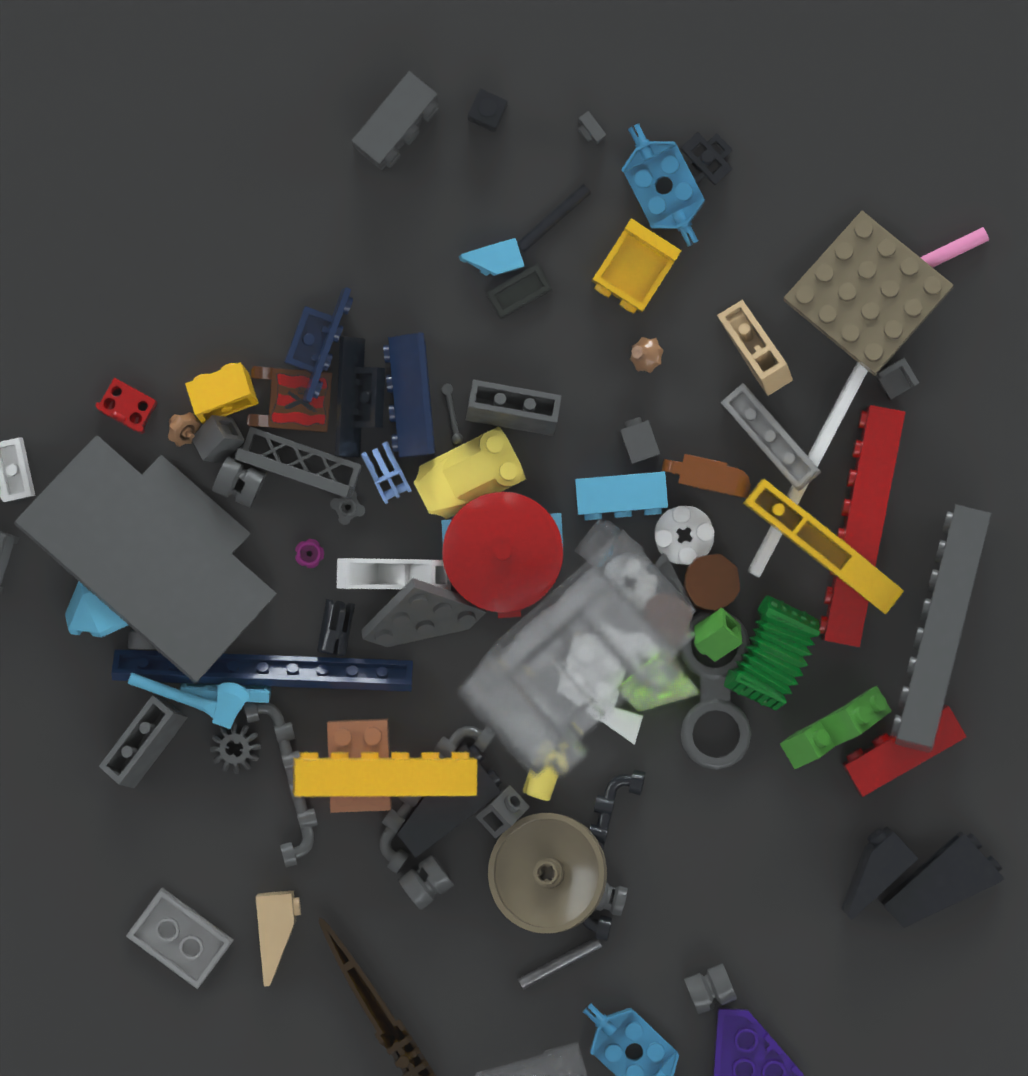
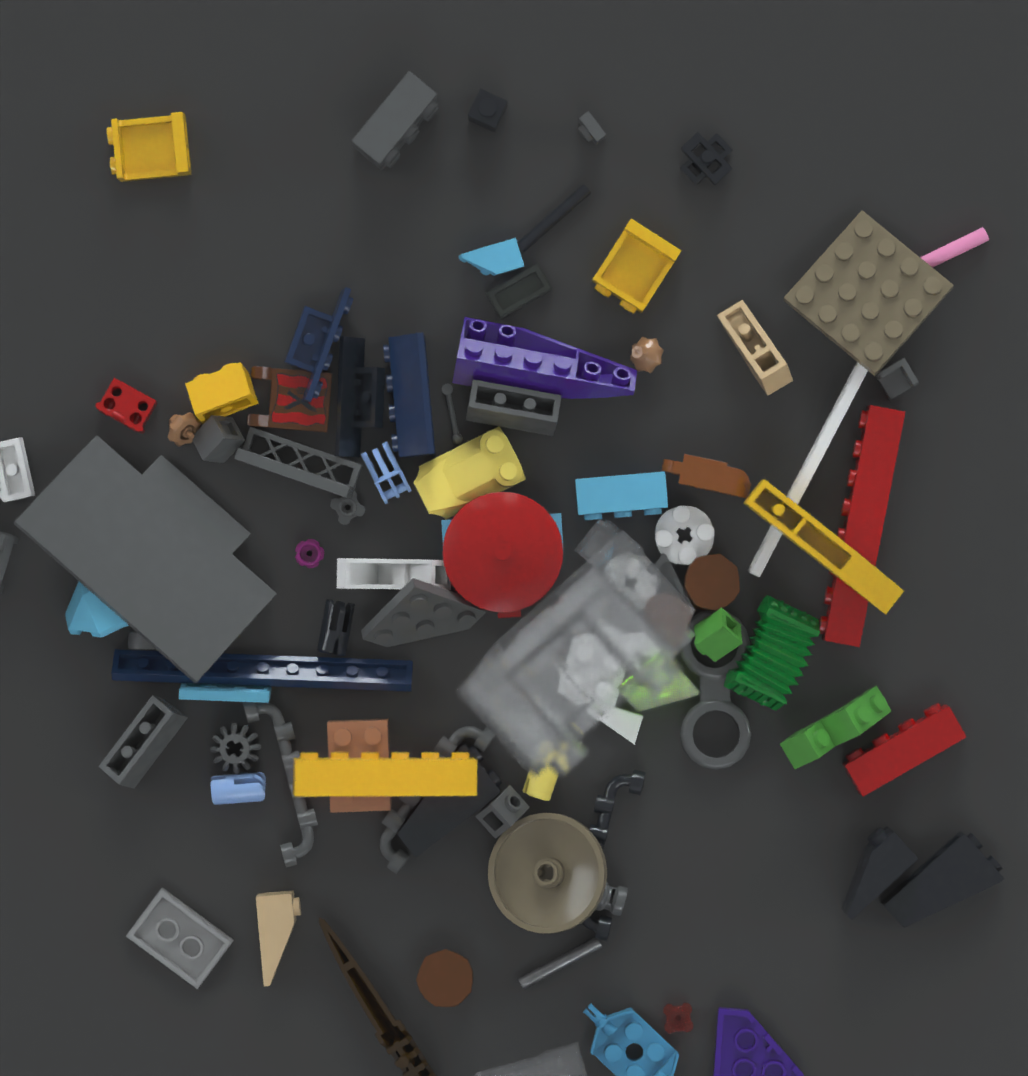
(149, 147): none -> yellow panel
(223, 711): medium azure piece -> none
(229, 477): dark grey wheel -> none
(238, 788): none -> light blue arm
(426, 882): dark grey wheel -> none
(445, 978): none -> reddish brown hat
(536, 363): none -> dark purple wedge
(639, 440): dark grey brick -> none
(650, 163): dark azure plate -> none
(672, 1024): none -> clear red plate
(710, 989): dark grey wheel -> none
(770, 437): light grey tile -> none
(943, 627): dark grey brick -> none

